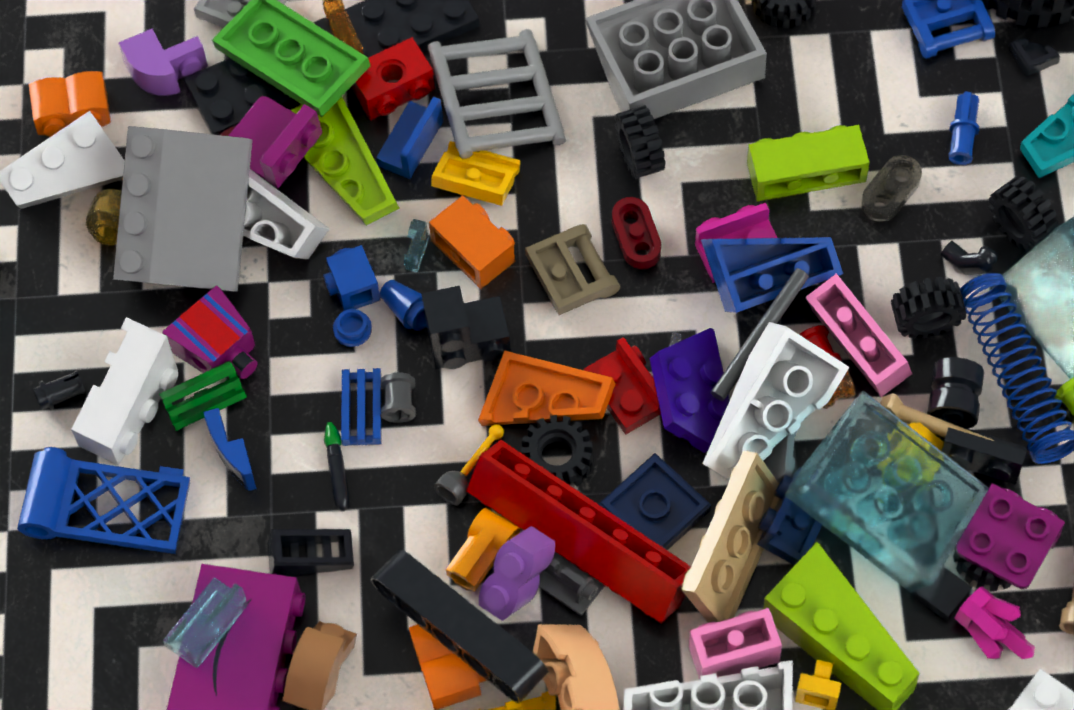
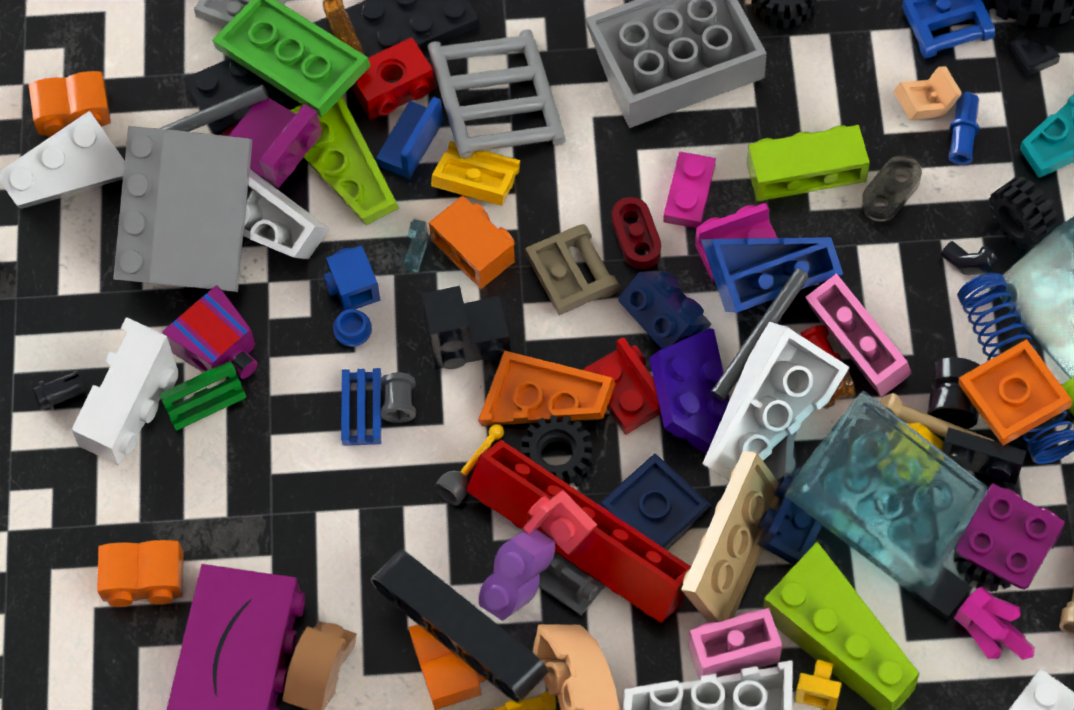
(52, 492): blue piece -> none
(103, 216): clear yellow head -> none
(140, 572): none -> orange brick
(159, 69): medium lavender brick -> none
(206, 622): clear light blue panel -> none
(219, 110): none -> dark grey bar
(231, 453): blue slope -> none
(309, 538): black slope -> none
(336, 466): black piece -> none
(405, 304): blue cone -> none
(479, 551): light orange piece -> none
(561, 521): none -> coral bracket
(640, 142): black tyre -> none
(663, 308): none -> dark blue bracket
(689, 190): none -> dark pink plate
(928, 97): none -> light nougat bracket
(928, 307): black tyre -> none
(1015, 392): none -> orange plate

